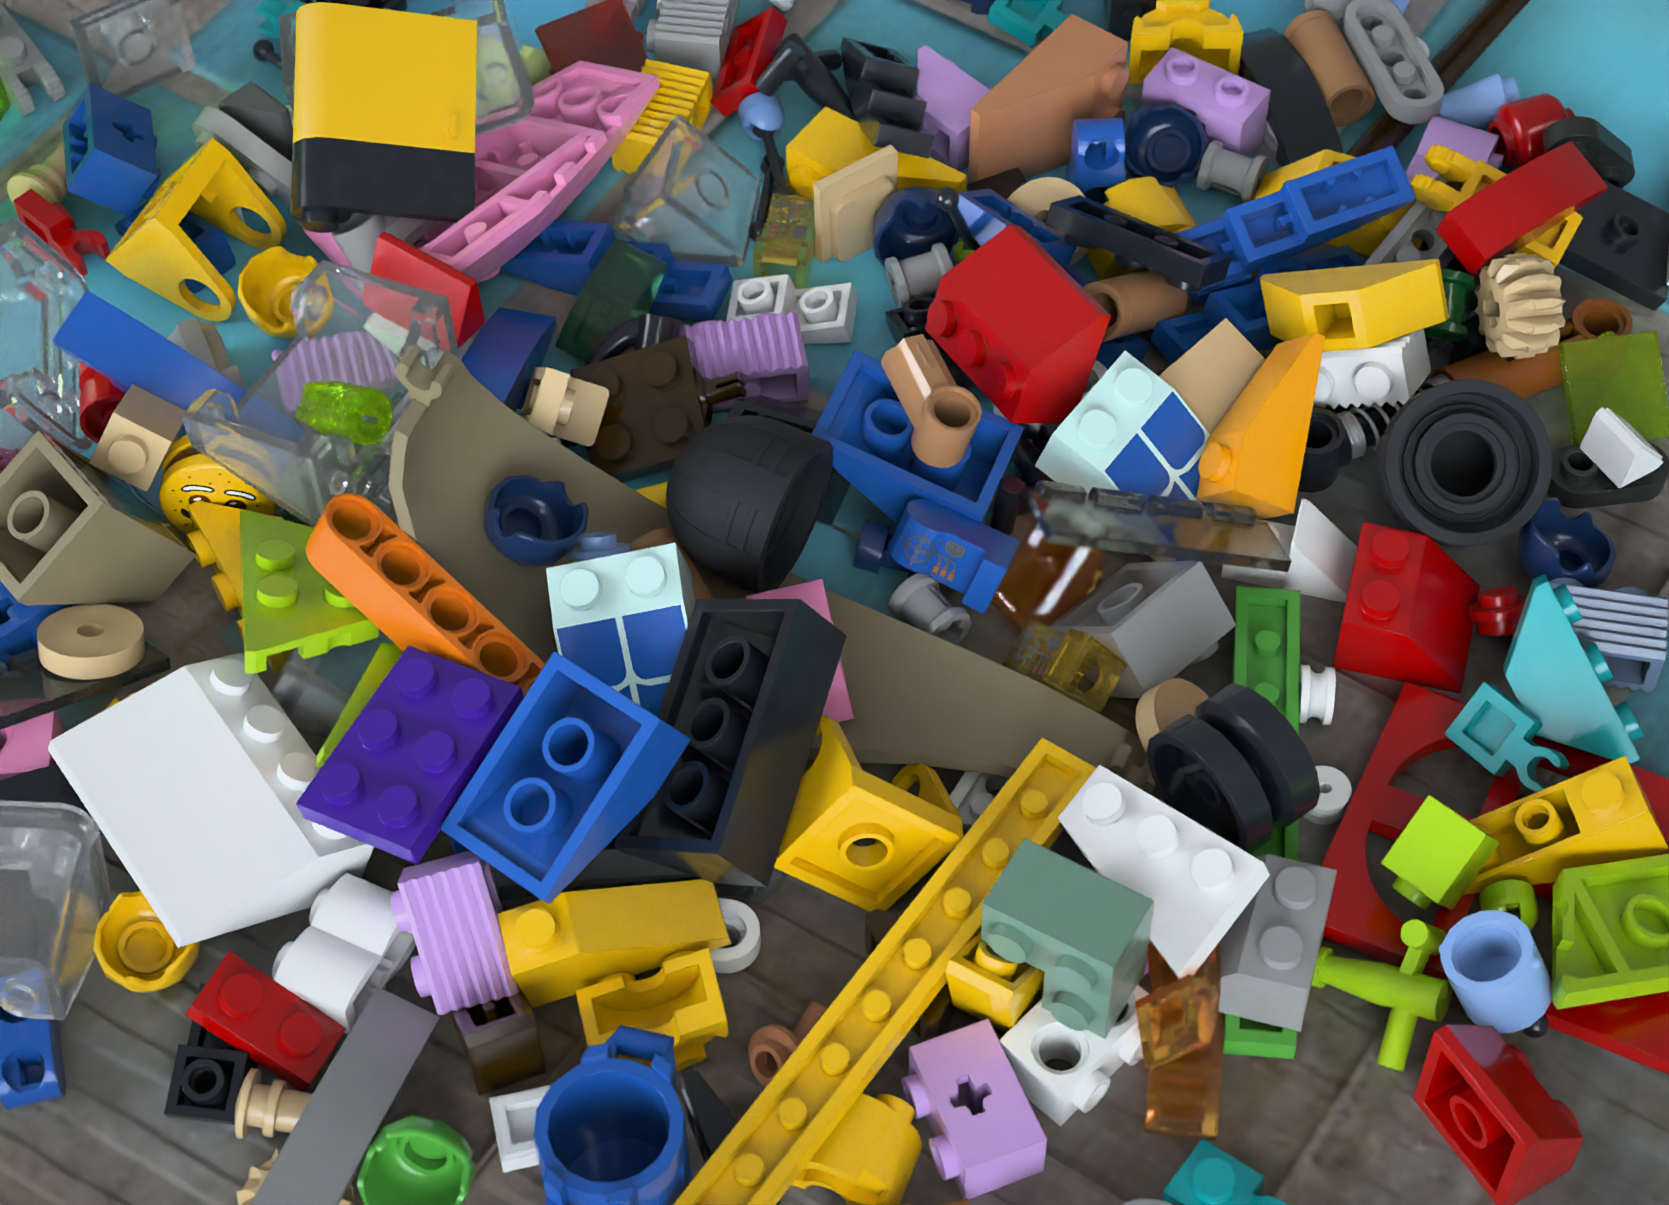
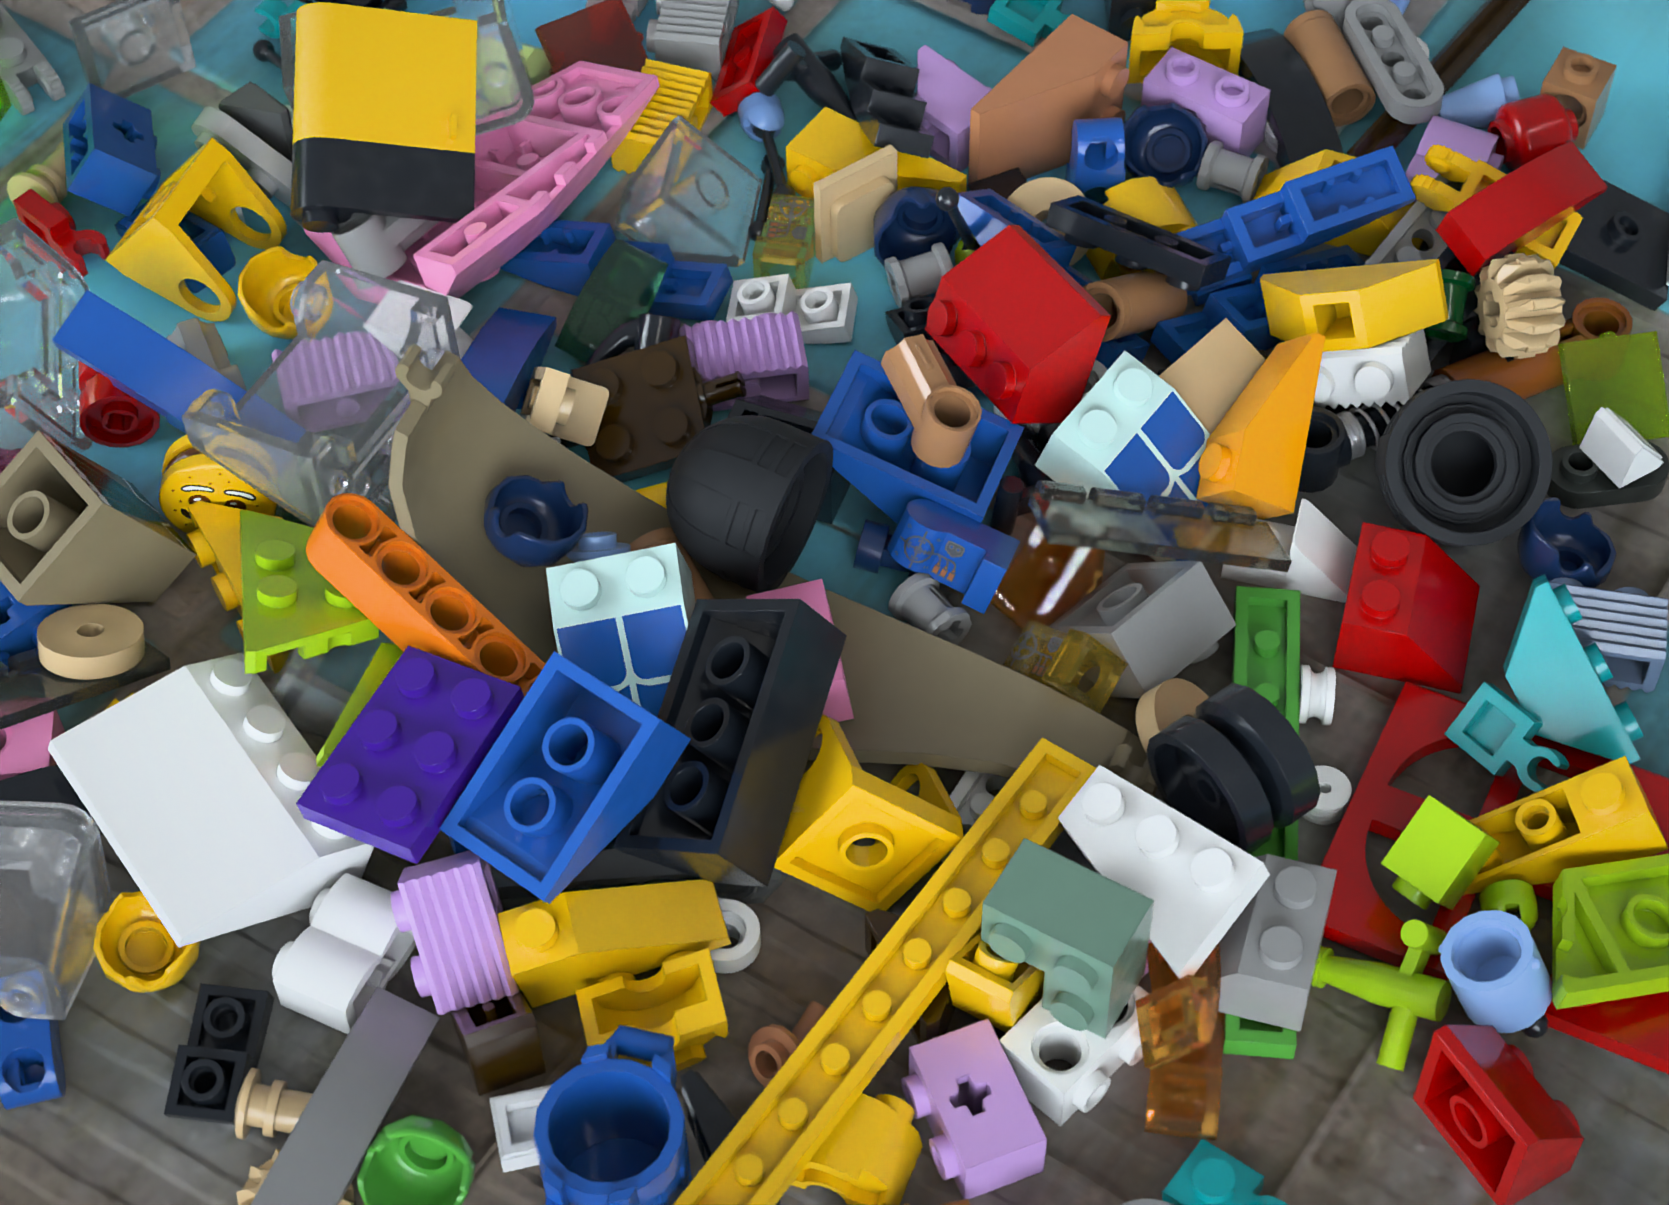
(138, 437): tan brick -> none
(266, 1021): red plate -> none
(339, 408): clear neon green hinge -> none
(411, 266): red slope -> none
(1497, 611): red plate -> none
(1582, 86): none -> medium nougat brick
(1599, 146): pearl dark grey plate -> none

